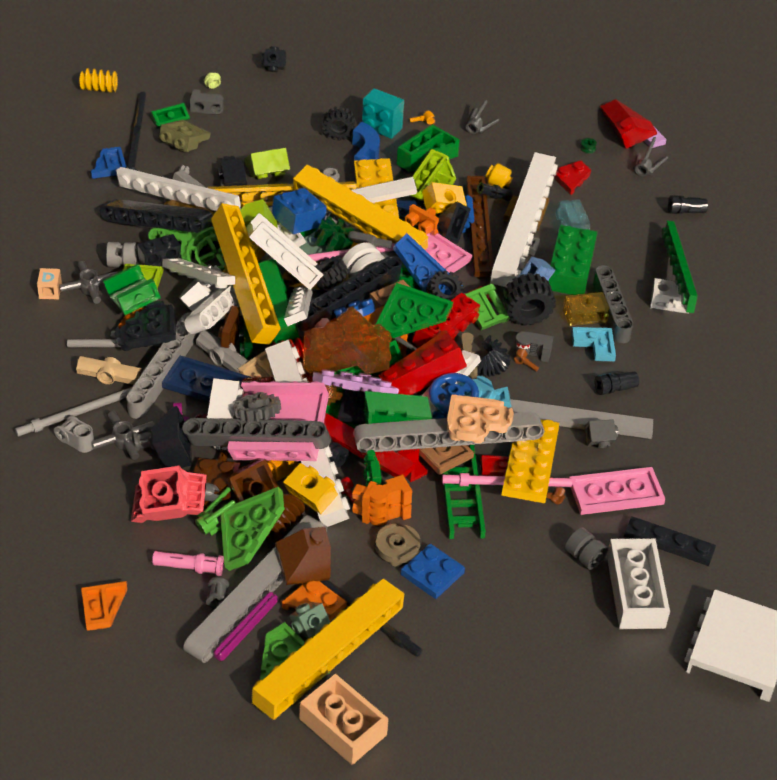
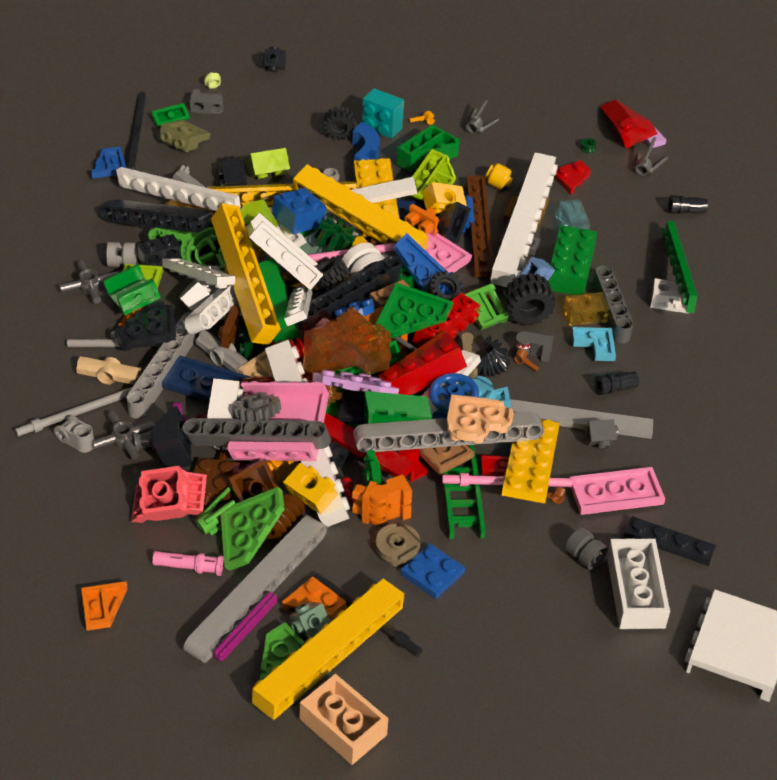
(49, 283): light nougat brick -> none
(98, 81): yellow piece -> none
(209, 492): dark grey hinge -> none
(217, 592): dark grey bush -> none
(305, 556): reddish brown slope -> none
(359, 238): dark grey piece -> none
(487, 189): black pin -> none

